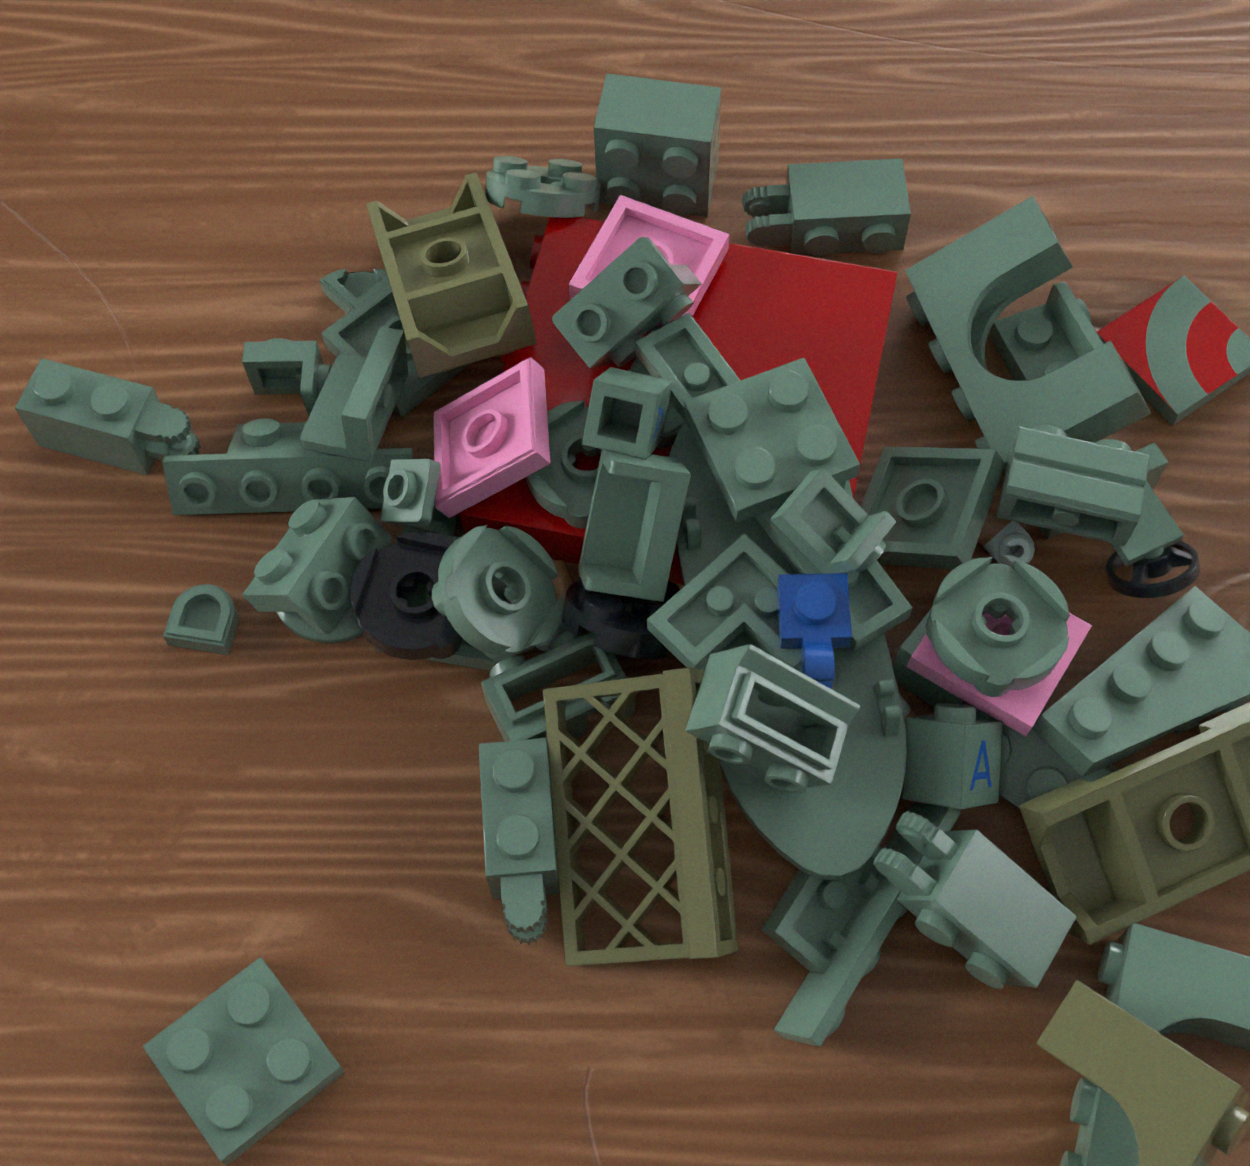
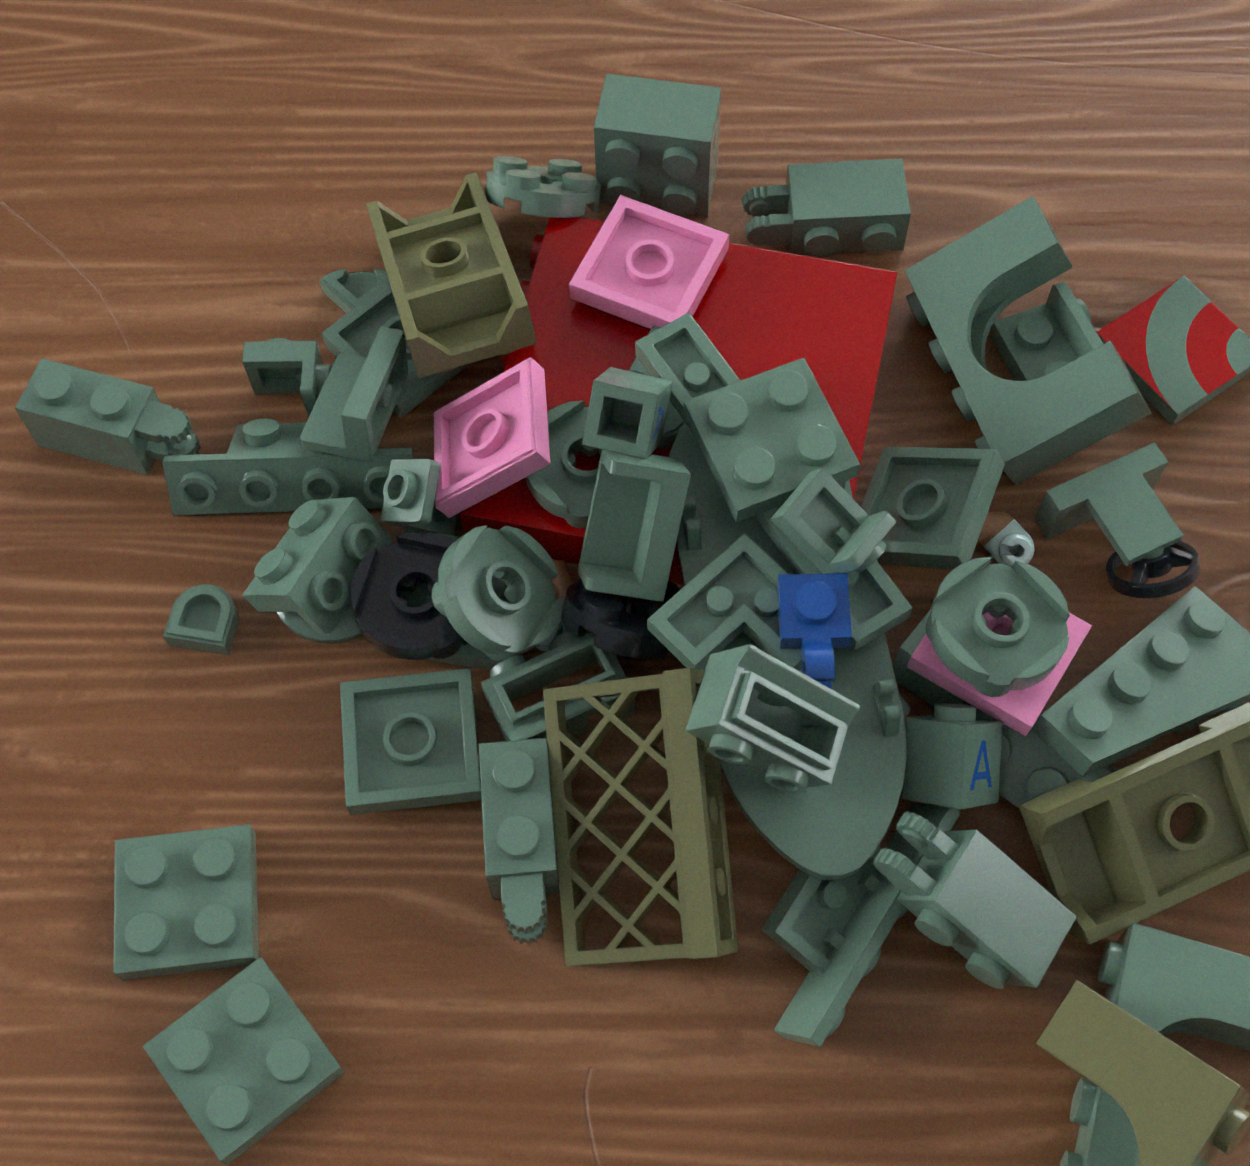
(185, 902): none -> sand green plate
(410, 741): none -> sand green plate
(625, 304): sand green bracket -> none
(1073, 484): sand green brick -> none

